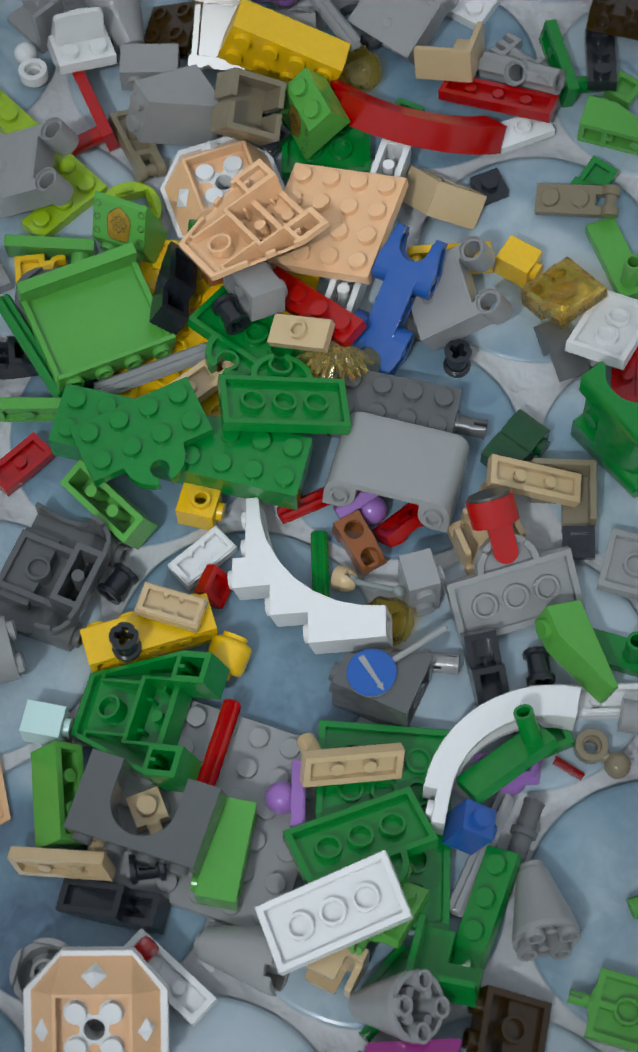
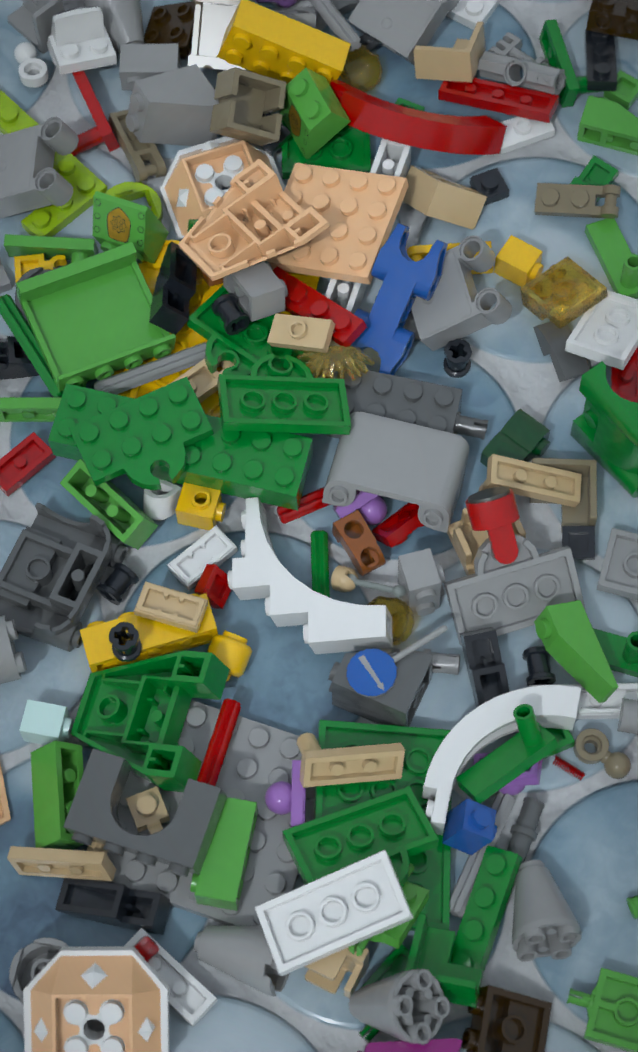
(145, 874): black bush -> none
(161, 503): none -> white plate

